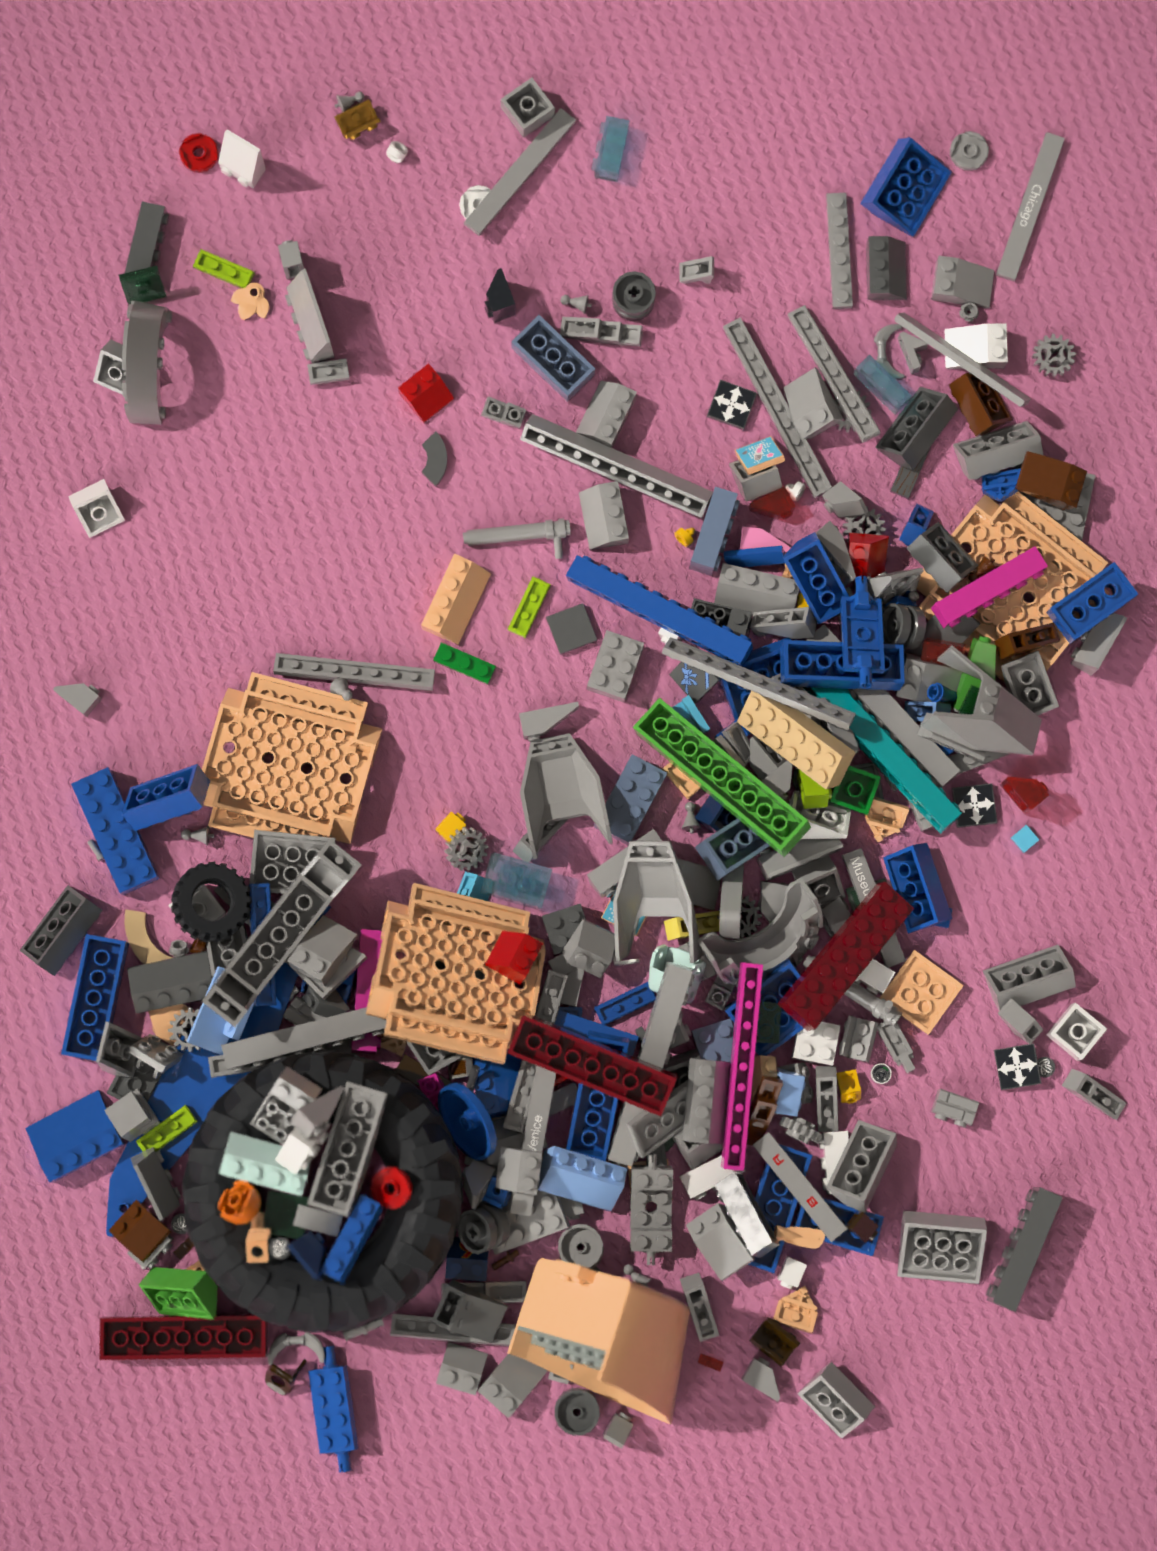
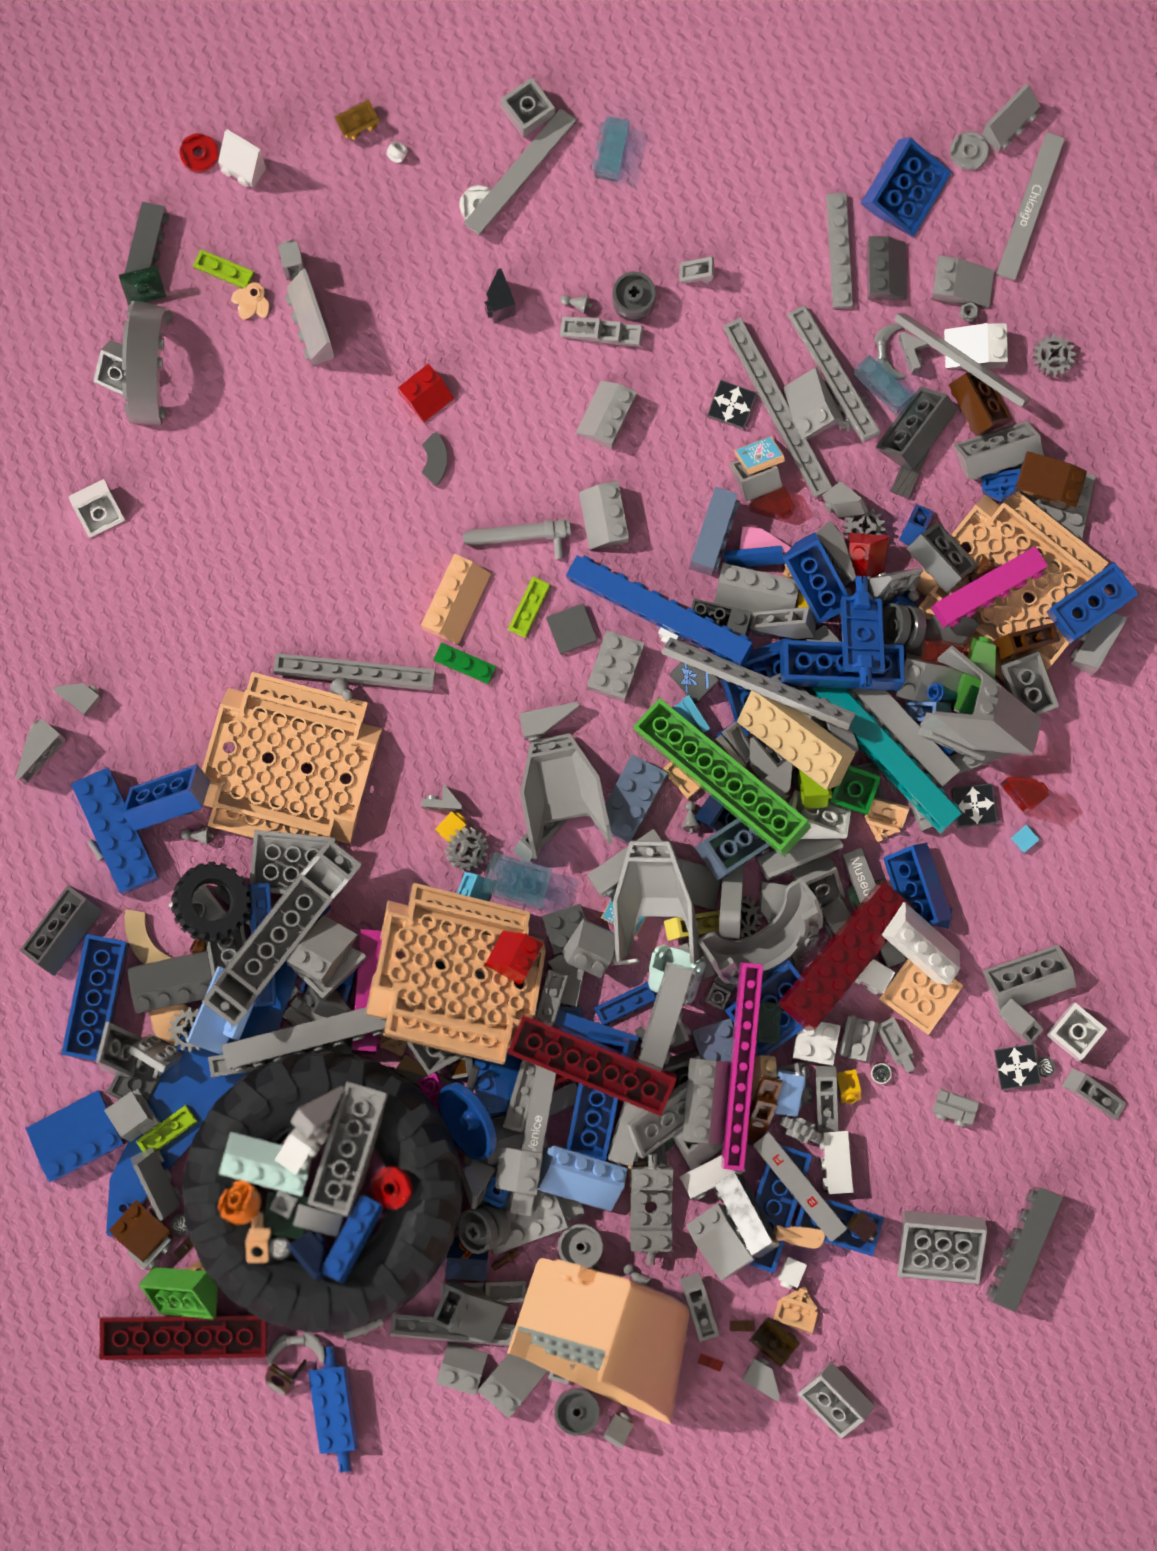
(38, 748): none -> light grey slope
(178, 948): light grey plate -> none
(282, 1103): light grey slope -> none
(284, 1204): none -> light grey tile
(328, 371): light grey plate -> none
(346, 102): light grey piece -> none
(447, 803): none -> light grey slope
(503, 413): light grey slope -> none
(553, 358): sand blue brick -> none
(616, 465): light grey brick -> none
(684, 536): yellow tile -> none
(742, 1325): none -> reddish brown piece
(795, 490): white tile -> none
(862, 1165): light grey slope -> none
(879, 1007): light grey cylinder -> none
(923, 945): none -> white slope
(1011, 119): none -> light grey slope

